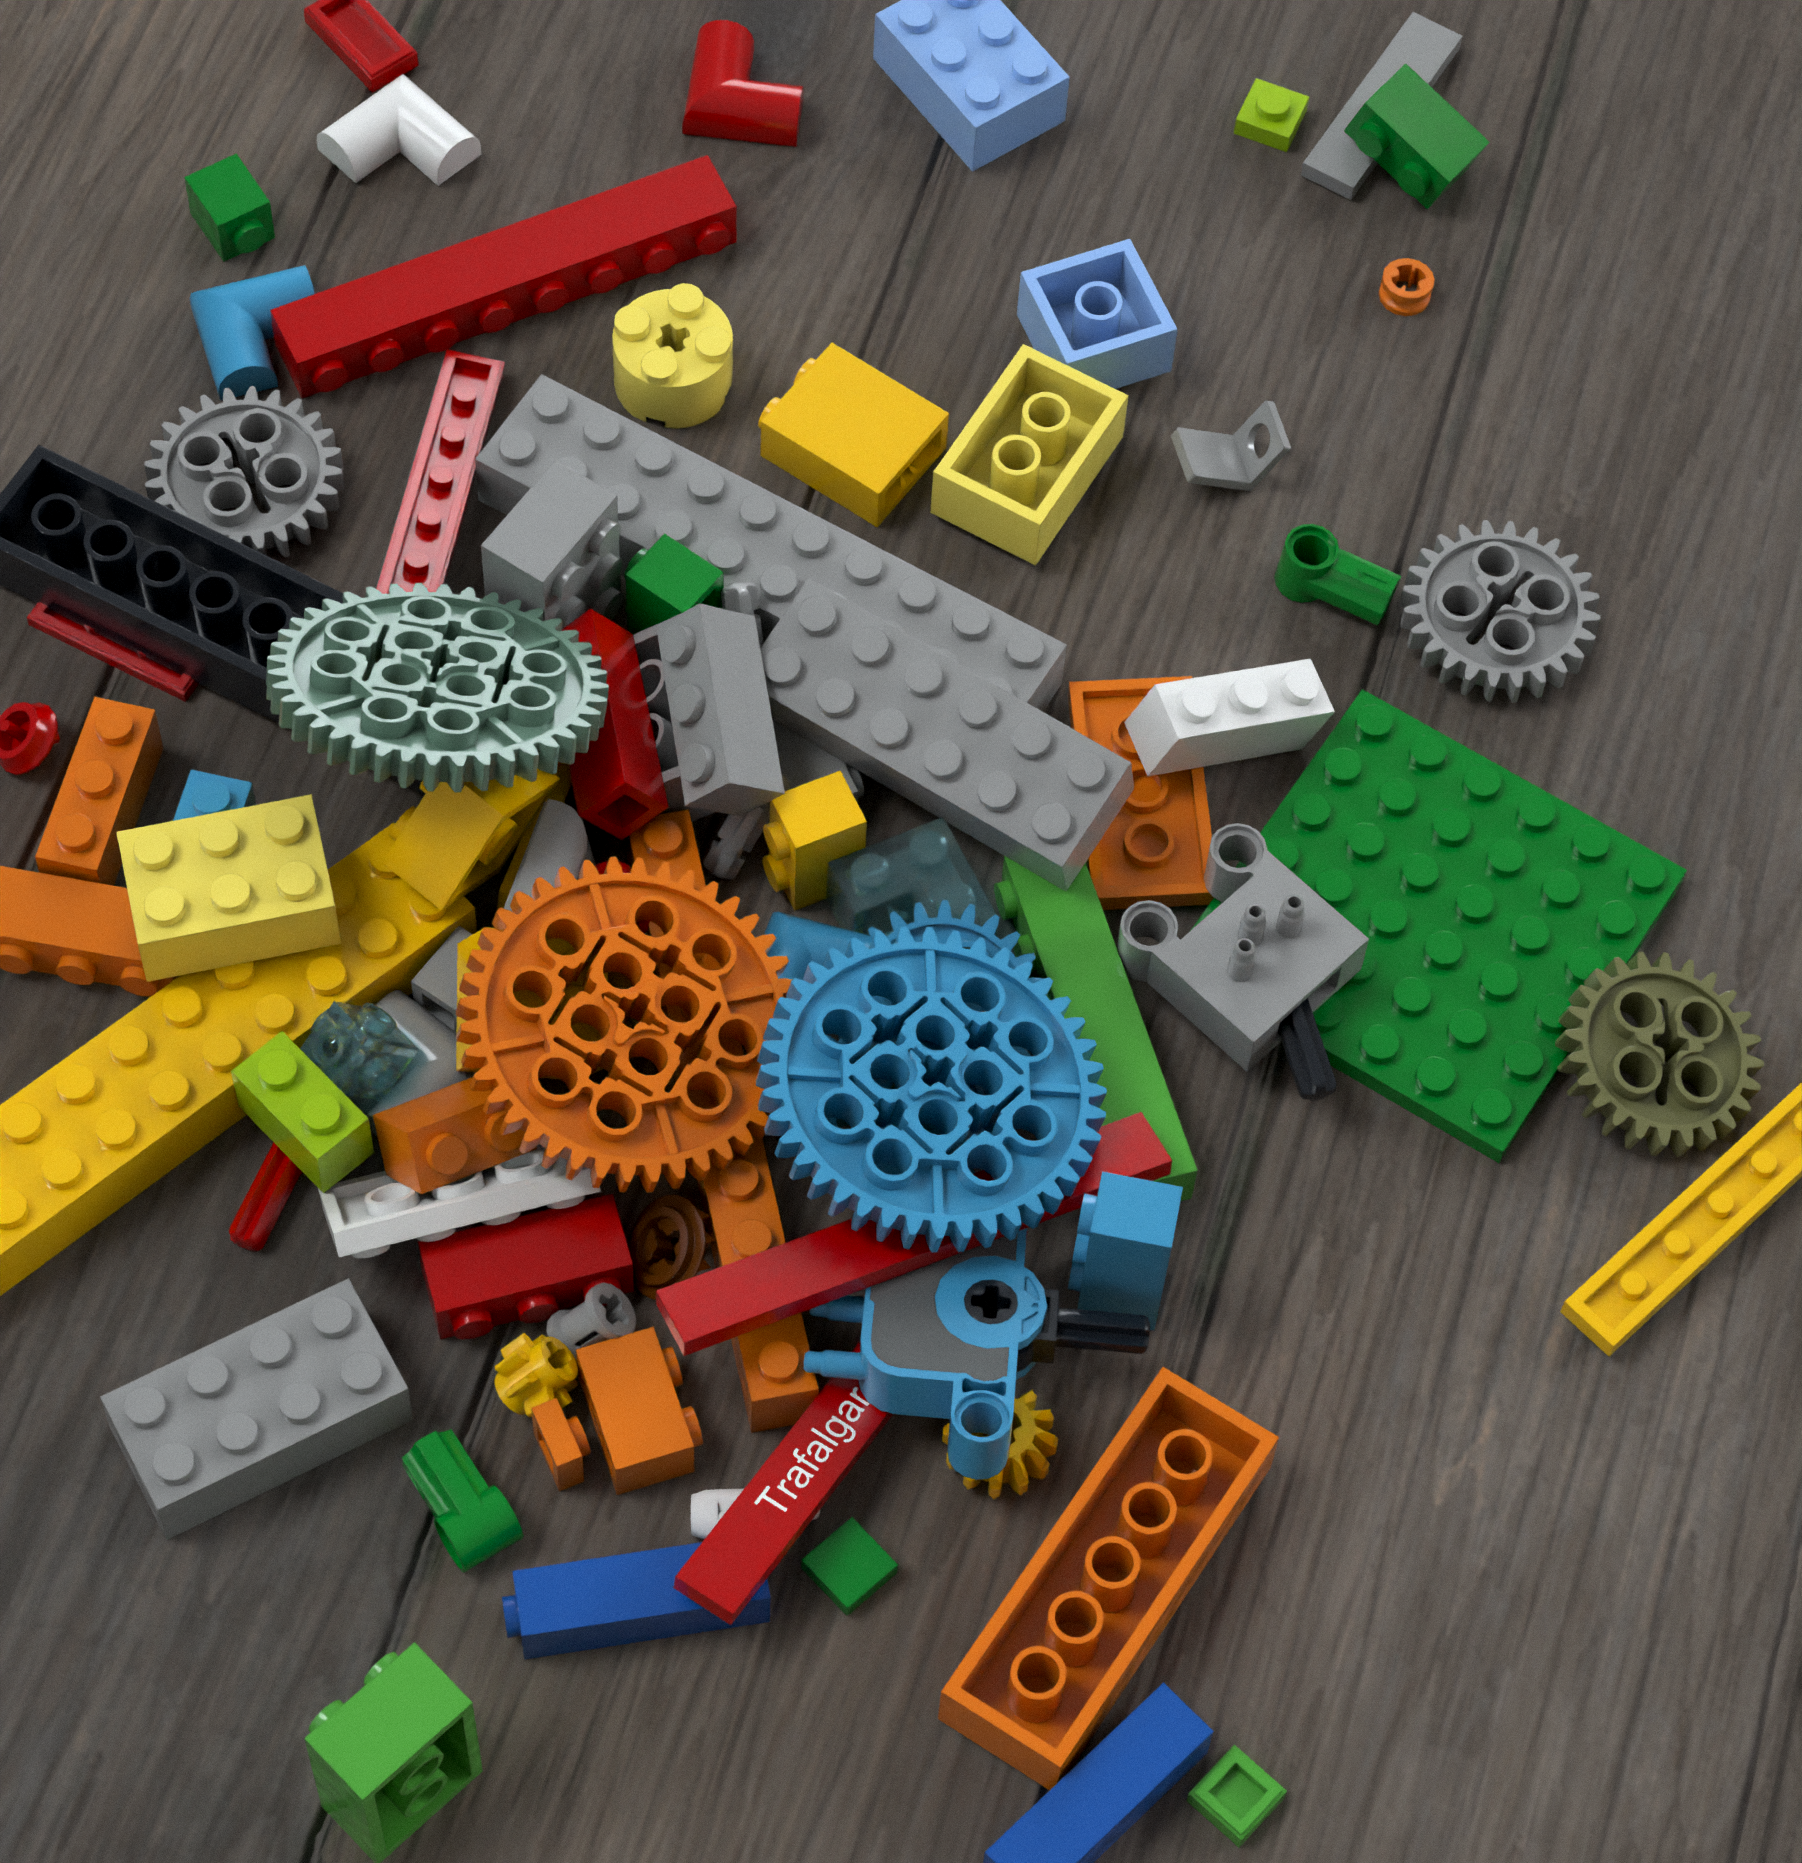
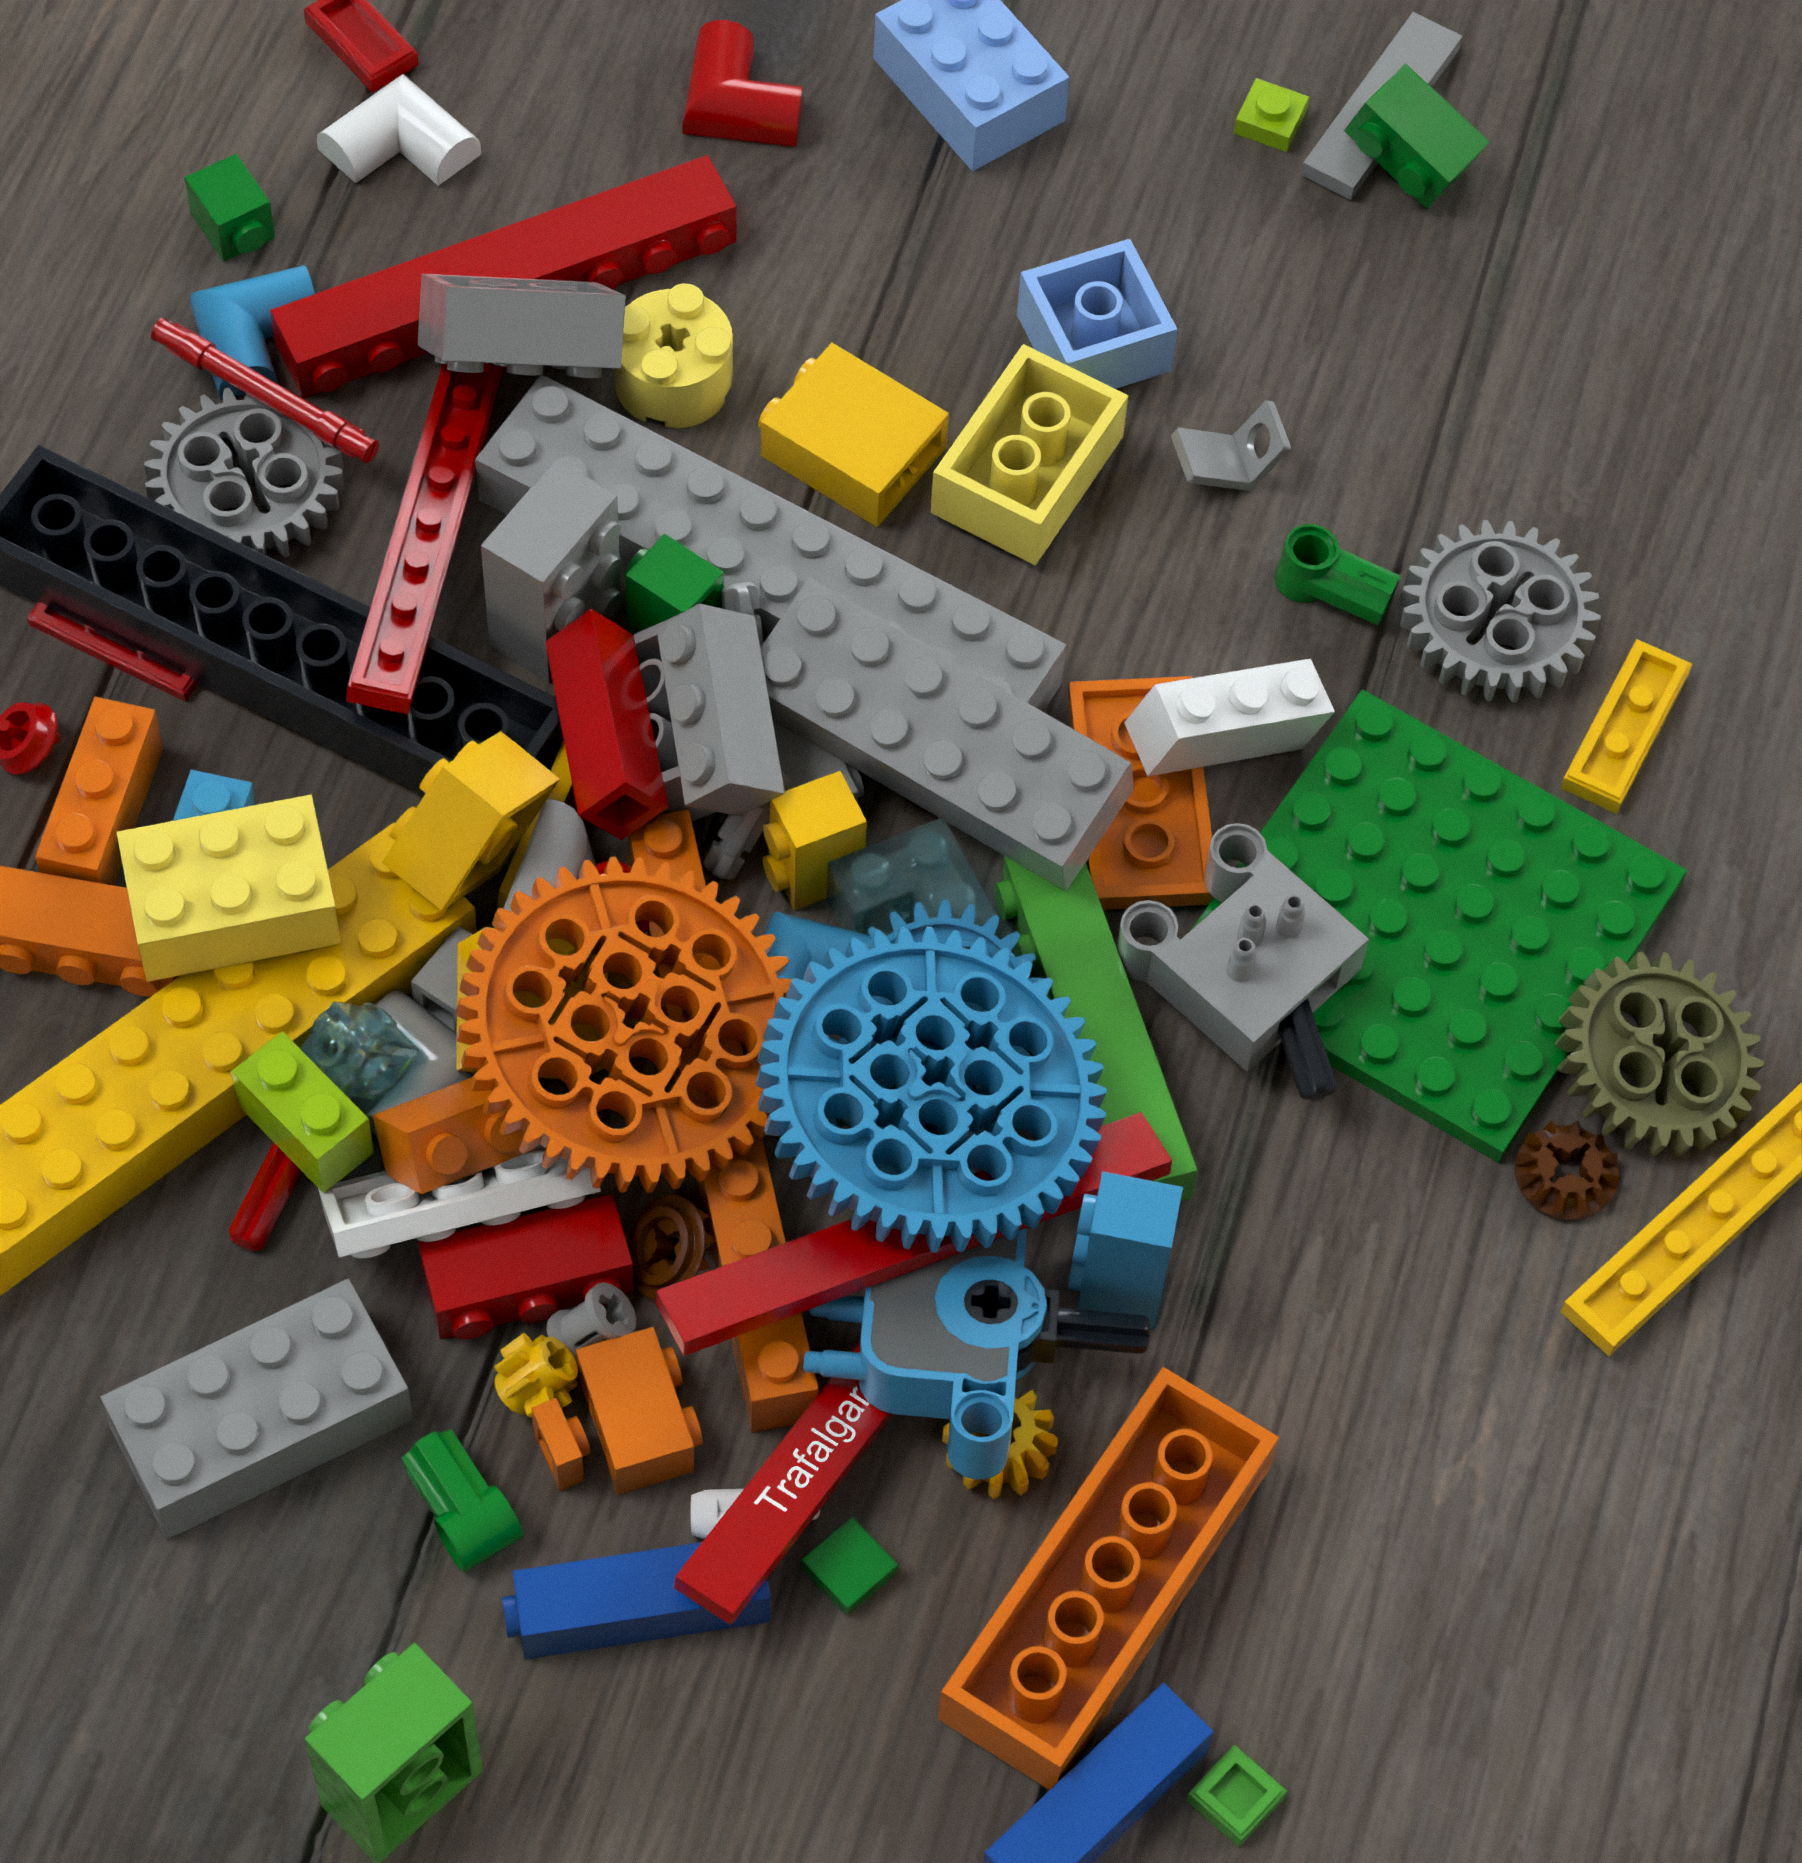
(324, 424): none -> red piece
(436, 687): sand green gear -> none
(521, 324): none -> light grey brick
(1401, 301): orange bush -> none
(1569, 1196): none -> reddish brown gear
(1626, 726): none -> yellow tile

